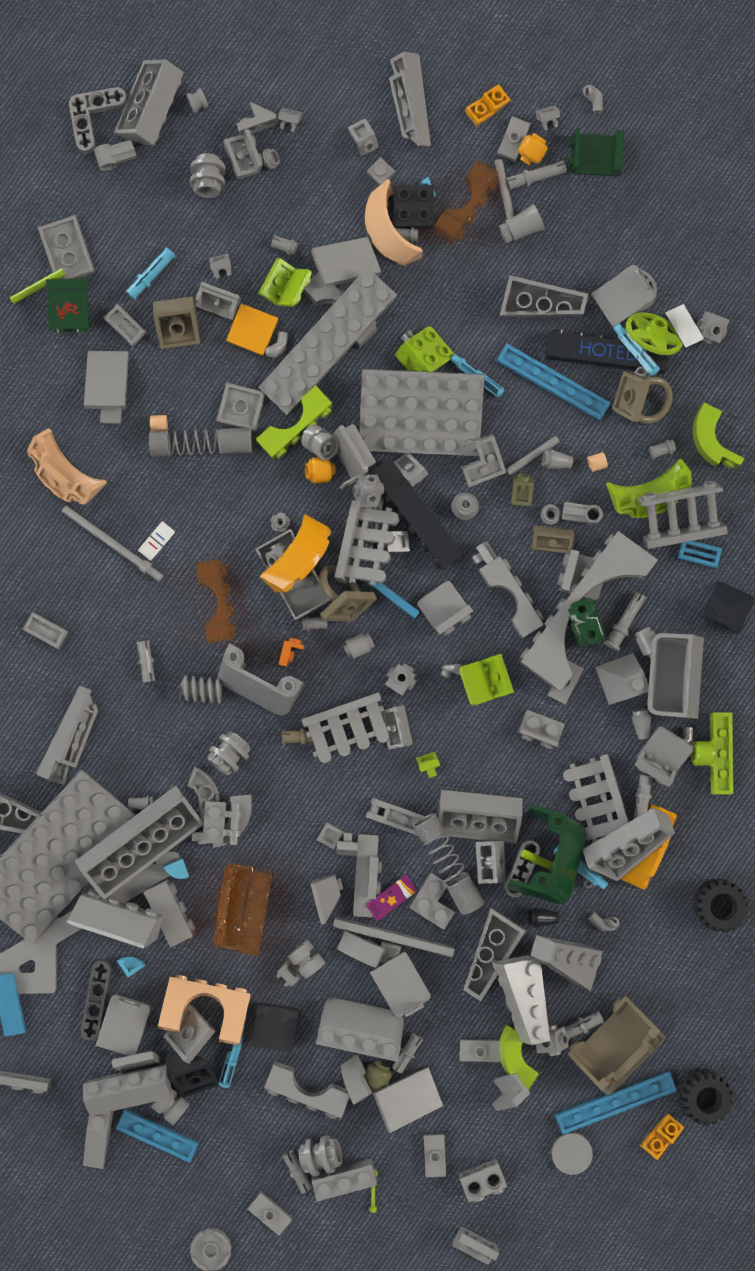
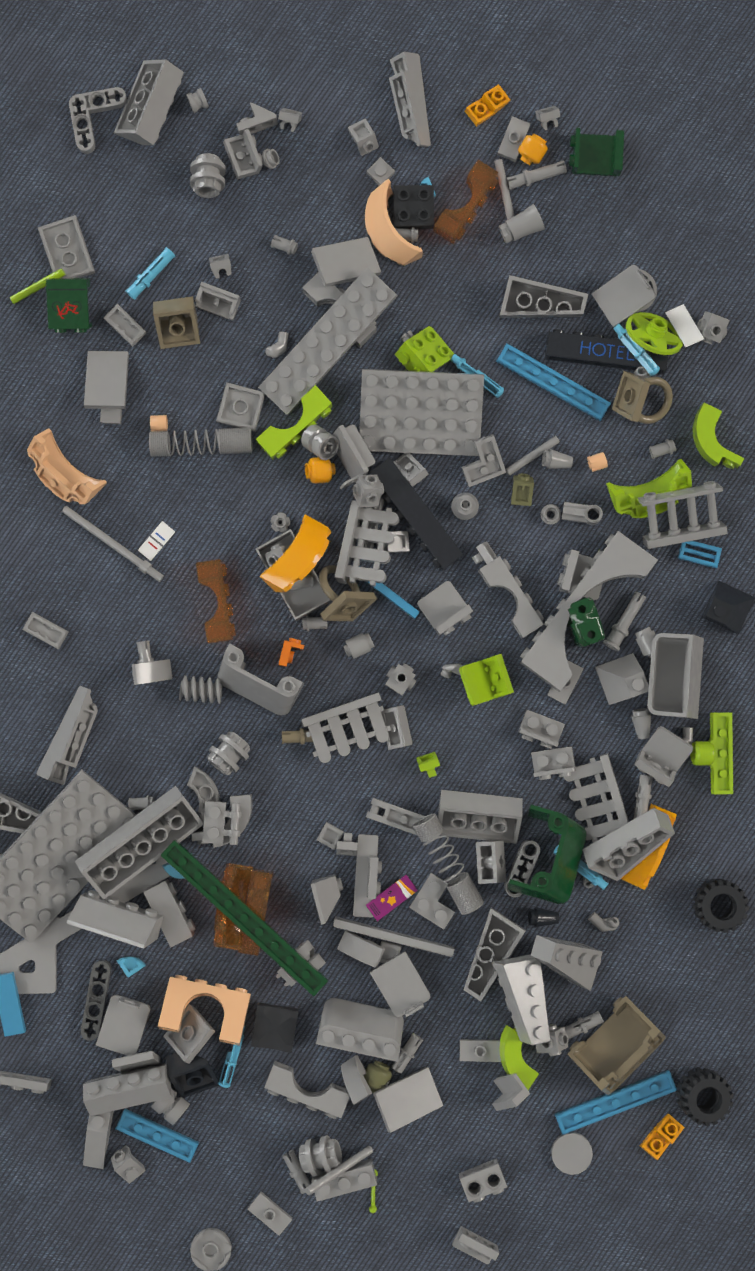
(110, 156): light grey piece -> none
(127, 1165): none -> light grey bracket
(151, 671): none -> light grey slope
(244, 917): none -> dark green plate
(252, 329): light orange tile -> none
(285, 284): lime bracket -> none
(338, 1170): none -> light grey bar
(434, 1155): light grey plate -> none
(537, 859): lime bar -> none
(552, 539): dark tan slope -> none
(553, 762): none -> light grey bracket
(595, 97): light grey arm -> none

